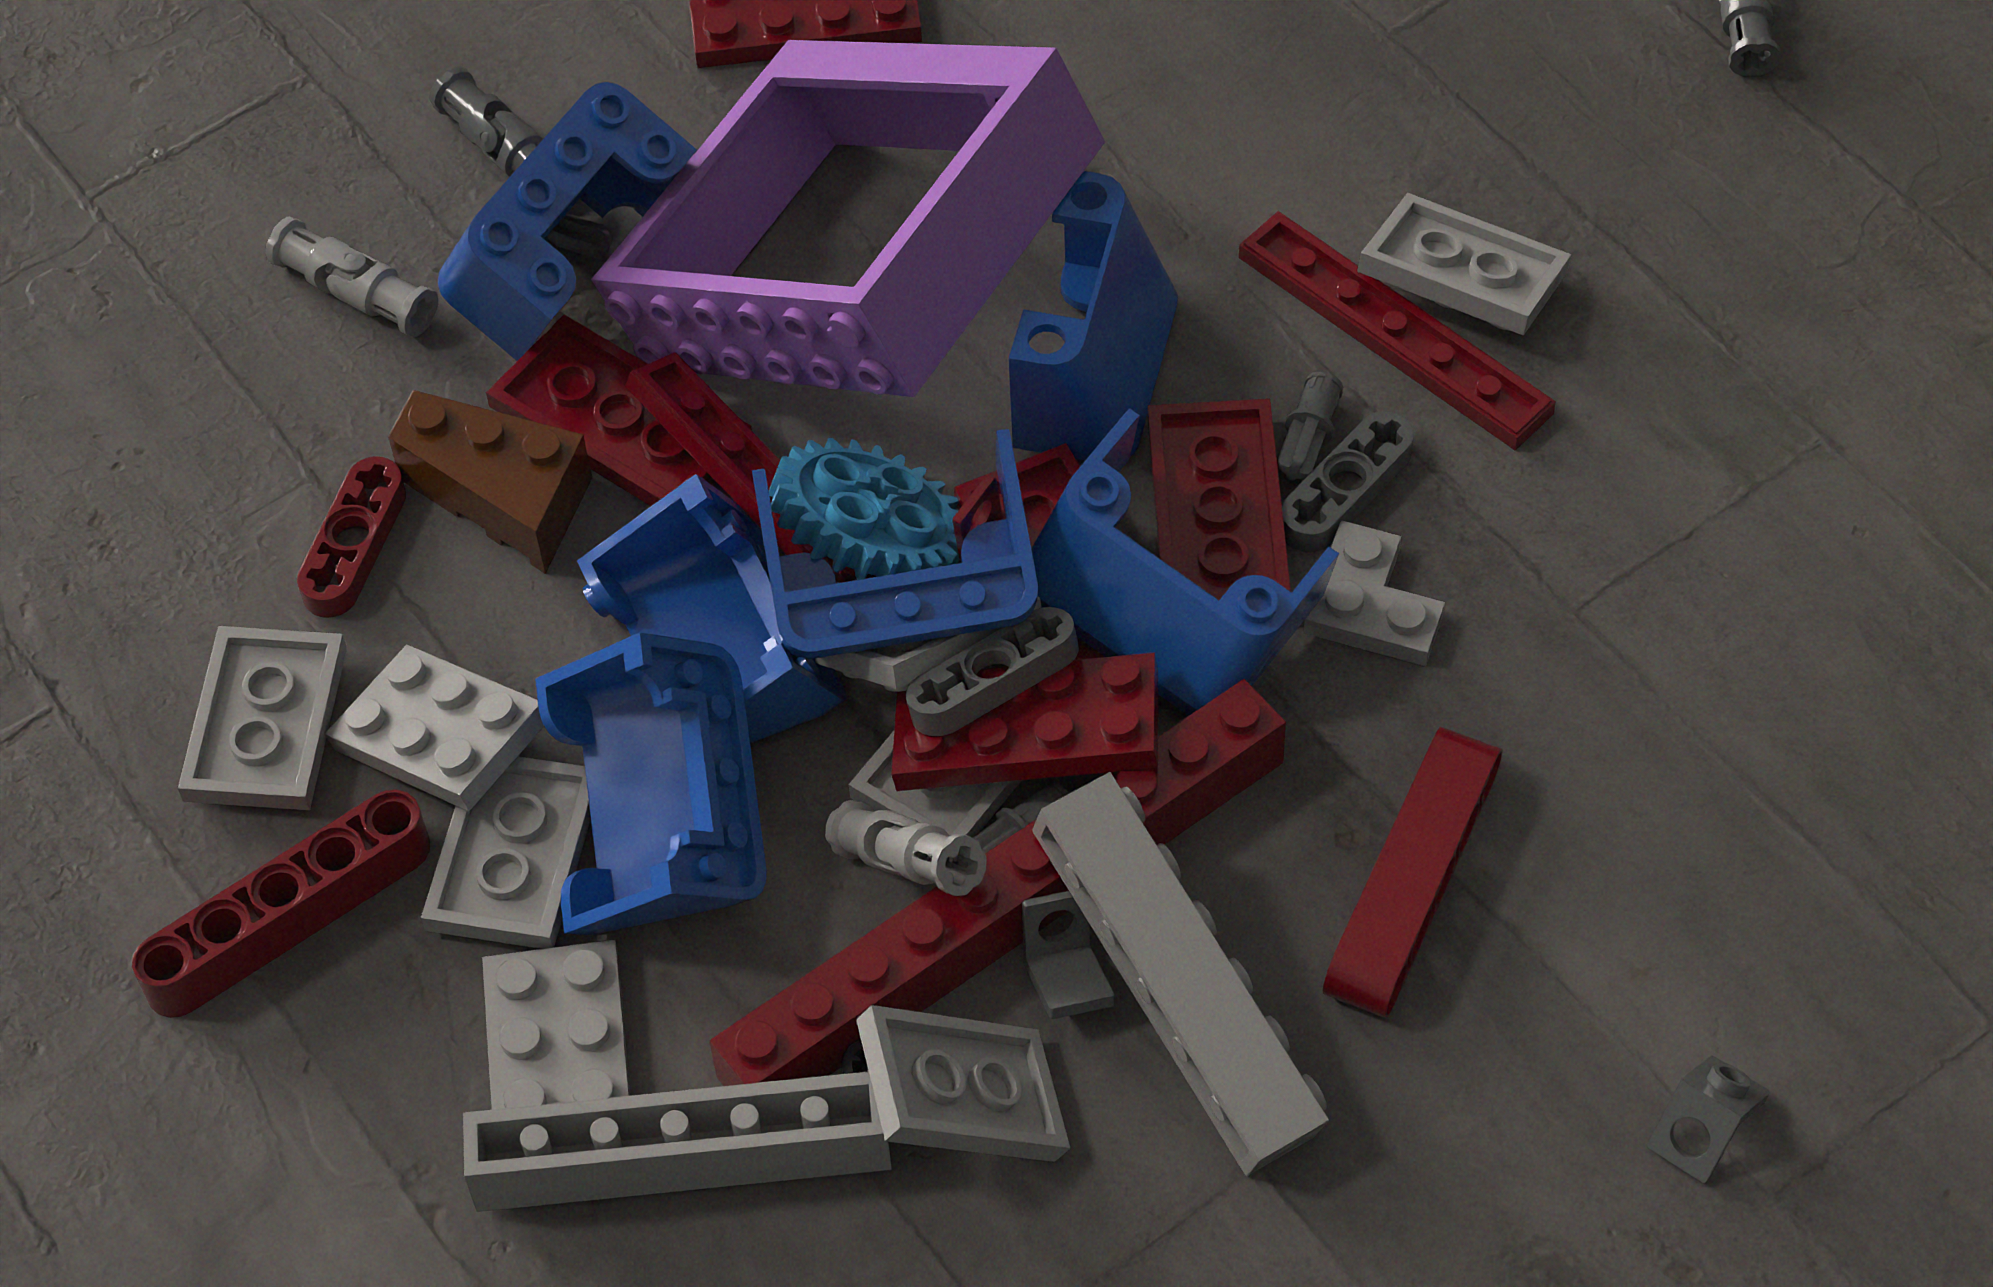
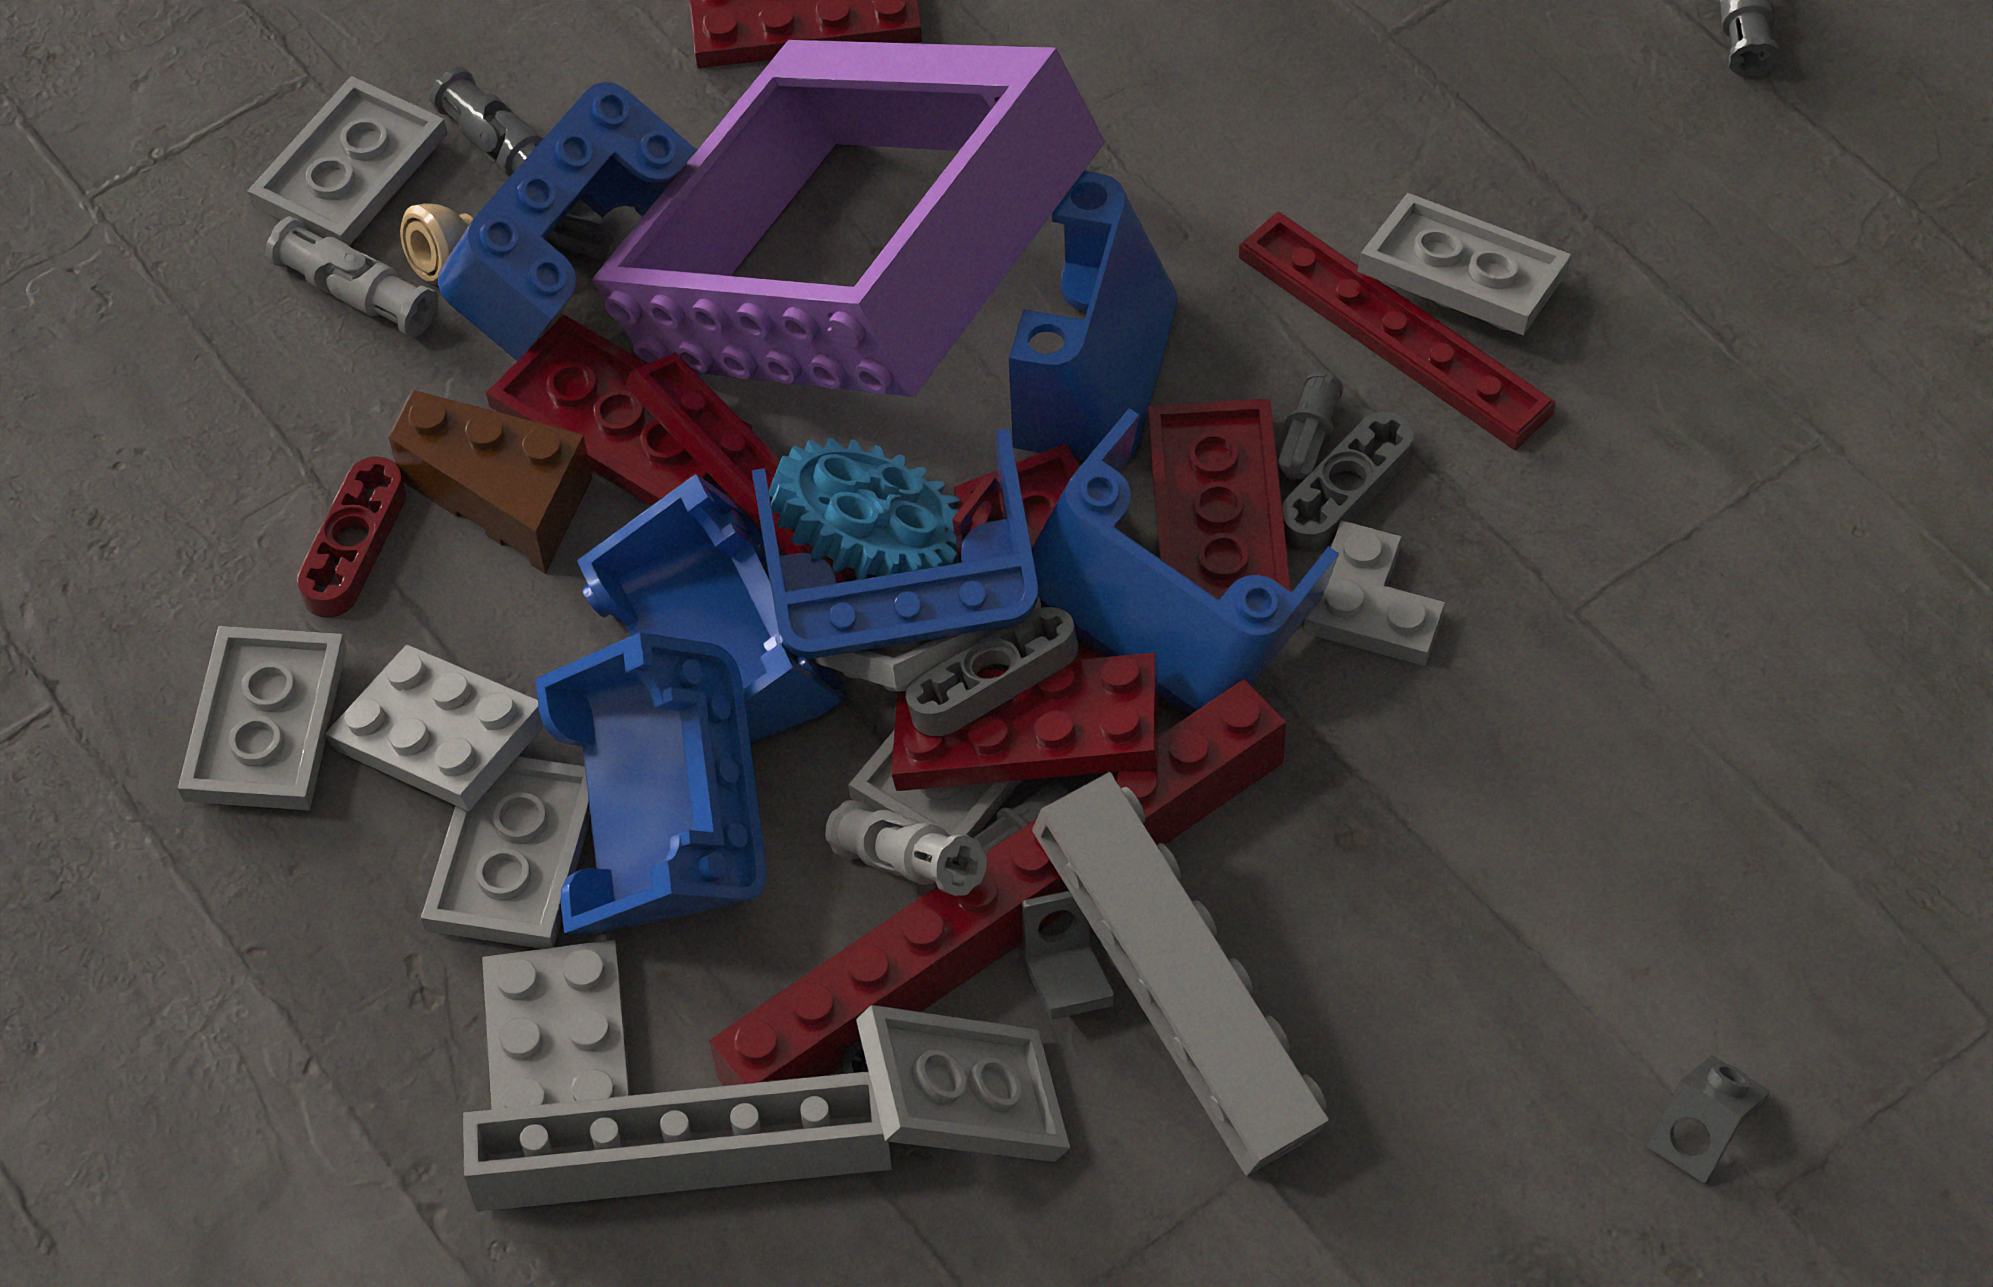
(268, 930): dark red beam -> none
(348, 161): none -> light grey plate
(429, 237): none -> tan brick
(1412, 872): dark red beam -> none

